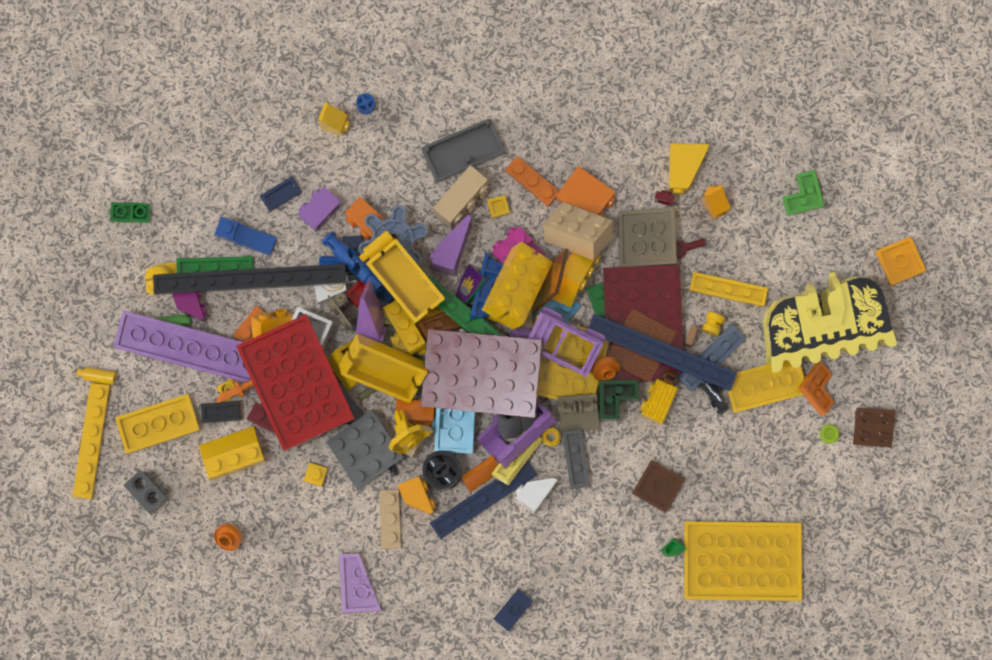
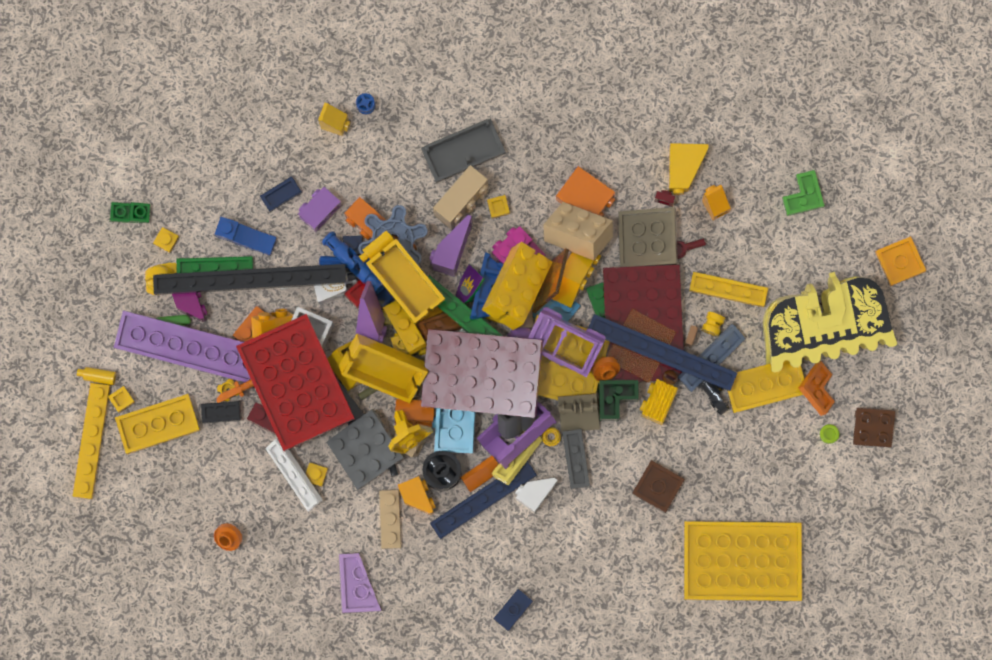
(121, 399): none -> yellow plate
(143, 495): dark grey brick -> none
(166, 240): none -> yellow plate
(232, 453): yellow slope -> none
(294, 475): none -> white tile
(338, 305): dark tan hinge -> none
(532, 181): orange plate -> none
(673, 548): green tile -> none

